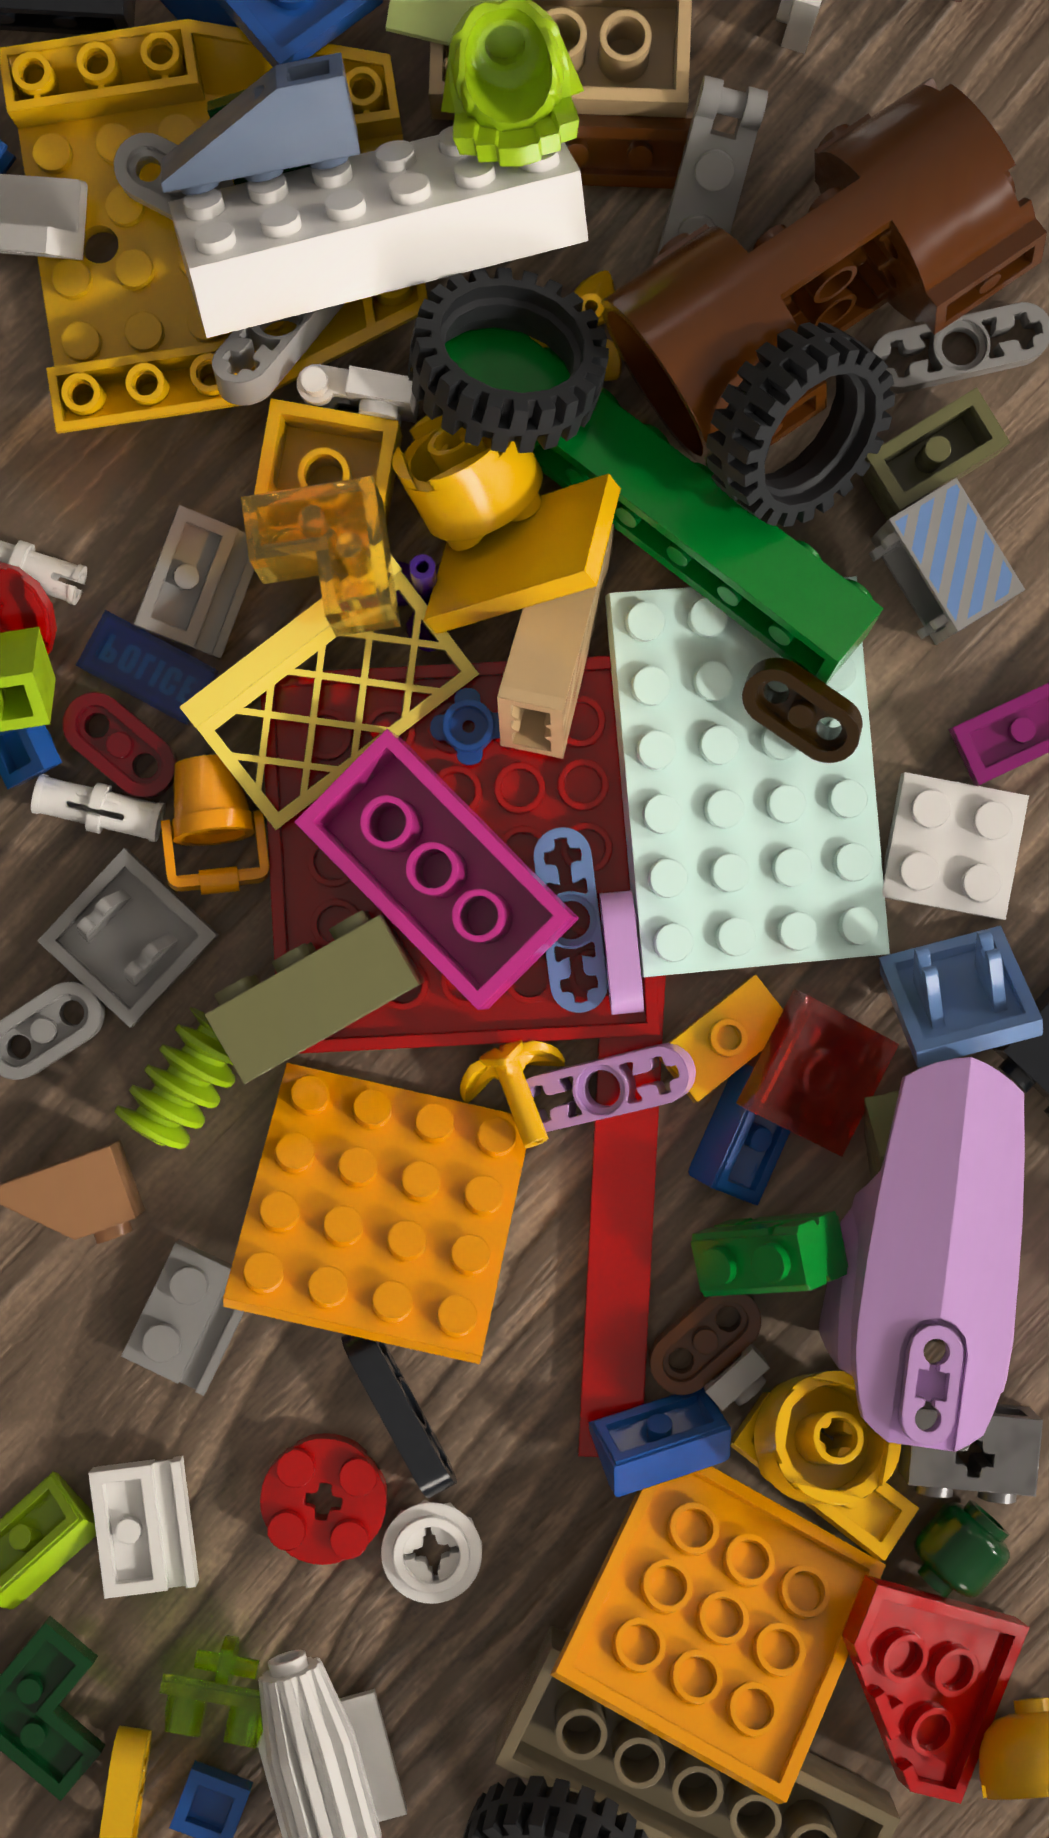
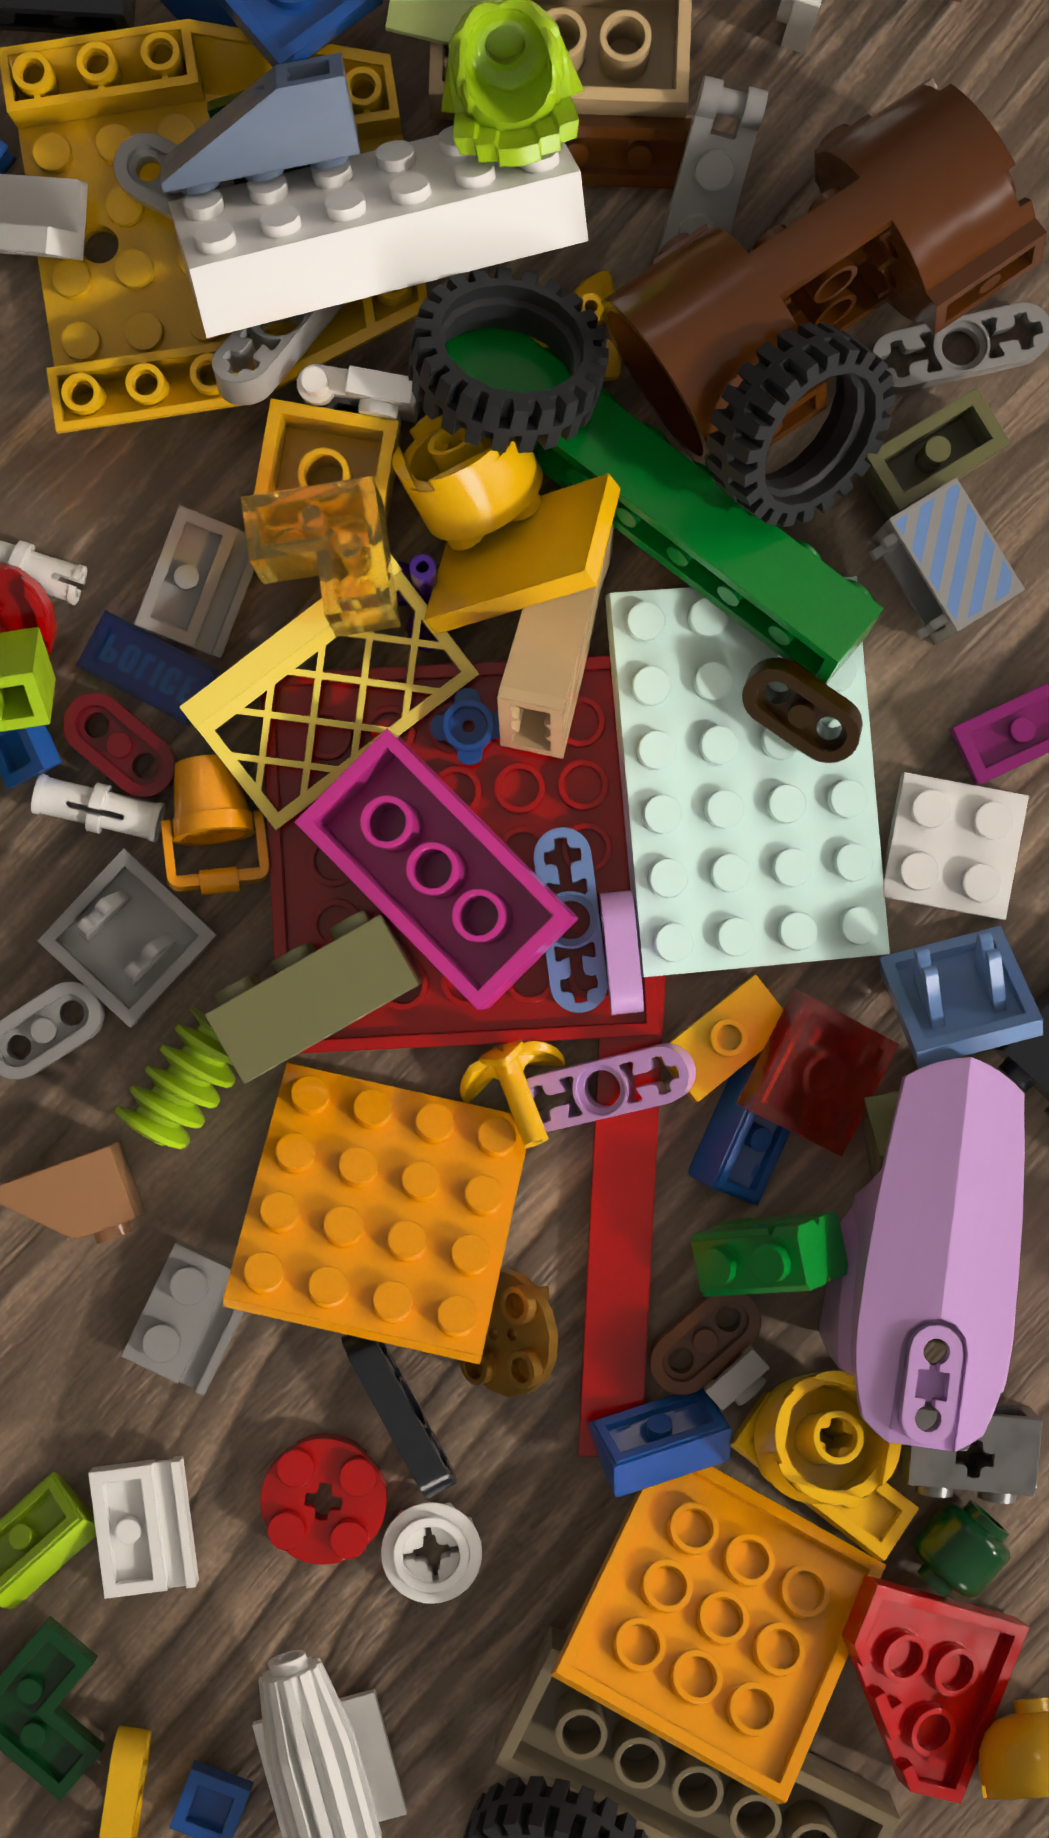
(189, 1696): clear neon green hips -> none
(519, 1339): none -> pearl gold plate

